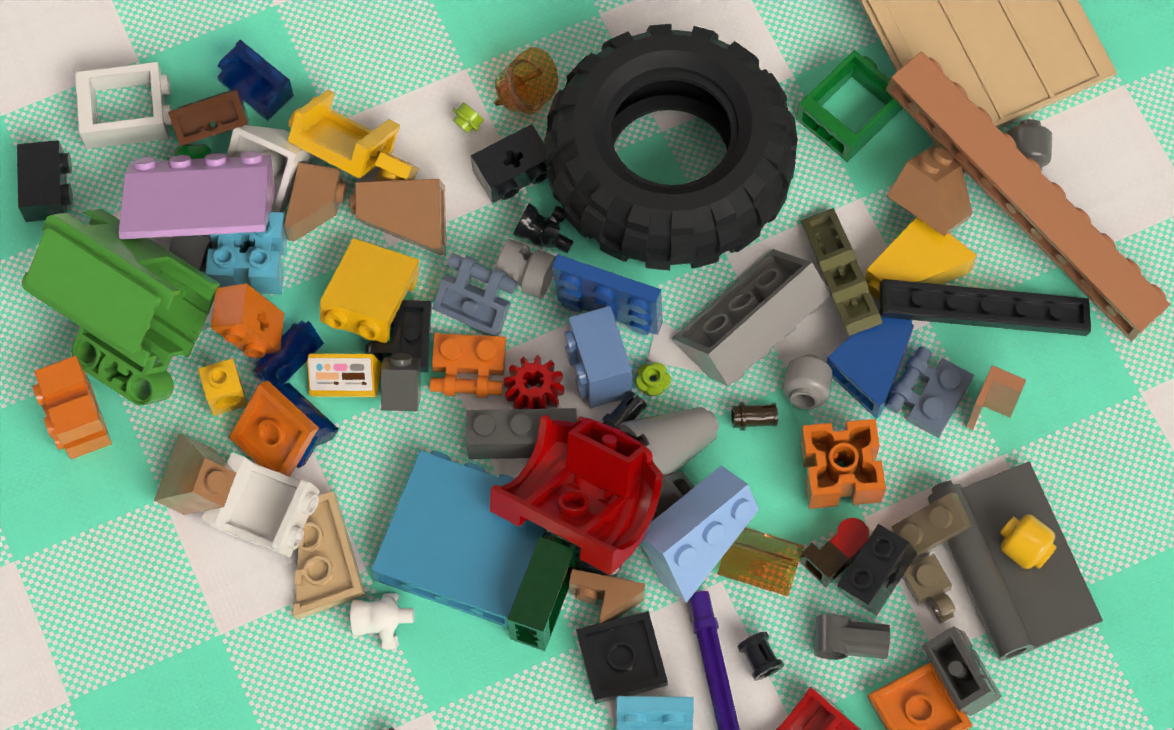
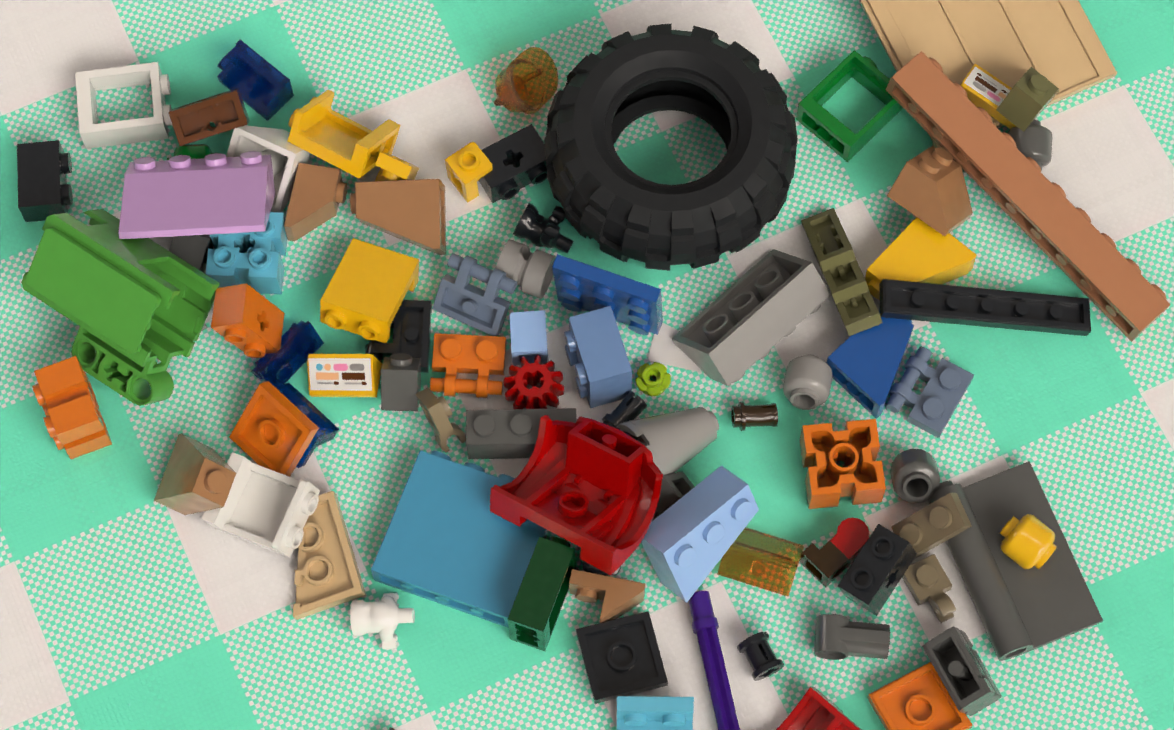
(222, 387): yellow brick -> none
(437, 414): none -> dark tan plate
(467, 118): lime plate -> none
(467, 168): none -> yellow bracket
(528, 336): none -> light blue panel
(915, 475): none -> dark grey head
(986, 92): none -> slope
(998, 394): nougat panel -> none
(1027, 99): none -> olive slope

